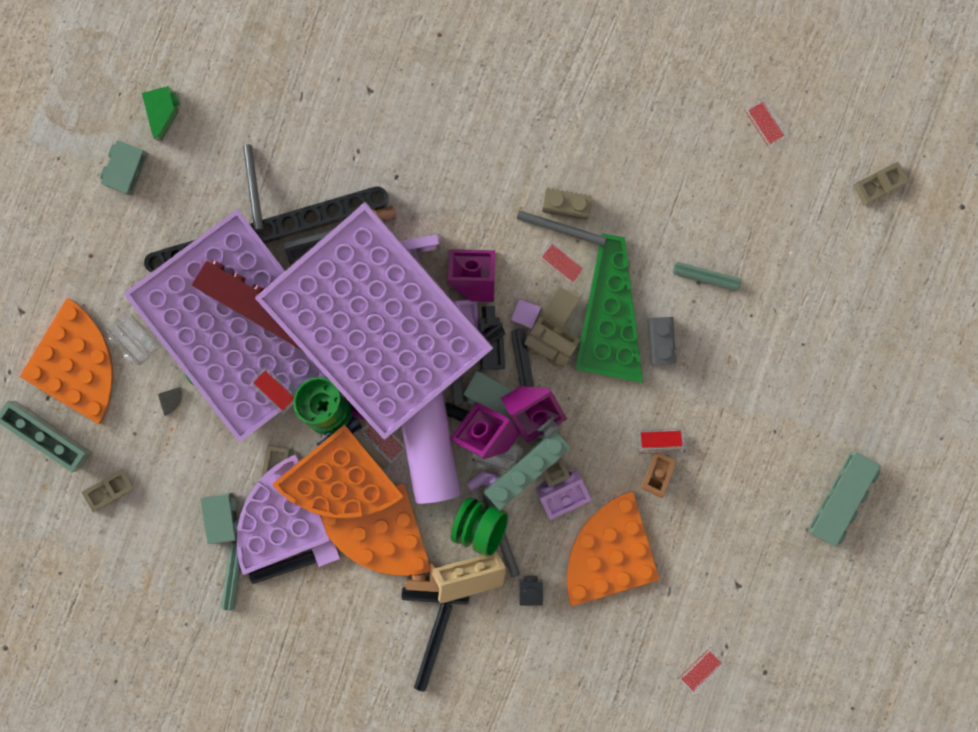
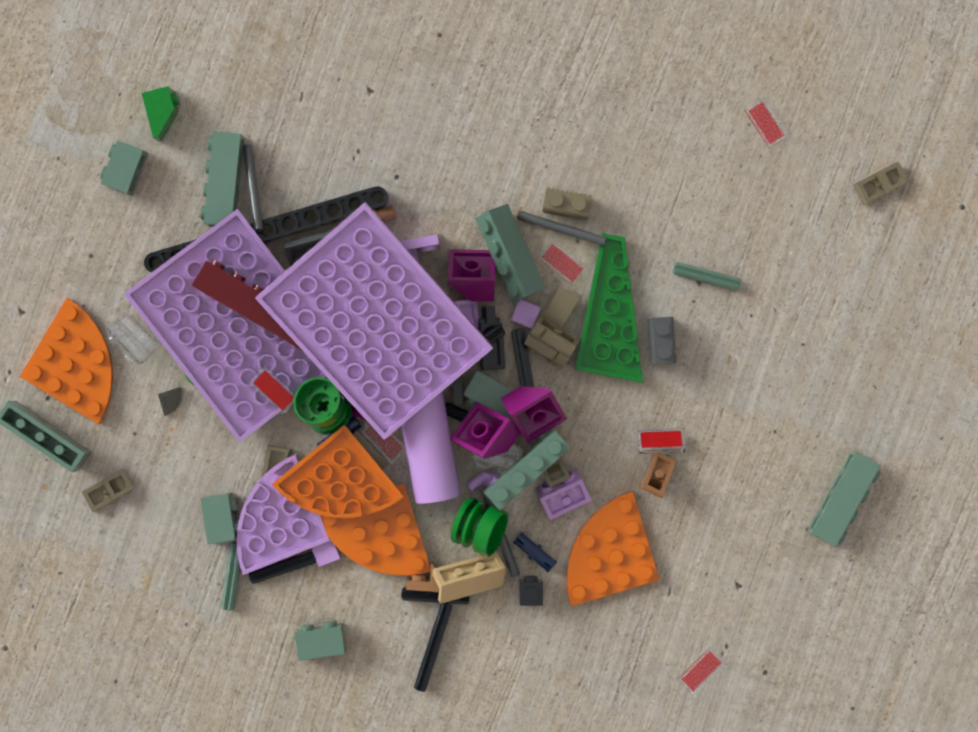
(223, 177): none -> sand green brick
(320, 641): none -> sand green brick
(510, 253): none -> sand green brick
(535, 552): none -> dark blue pin
(548, 427): dark grey bush -> none

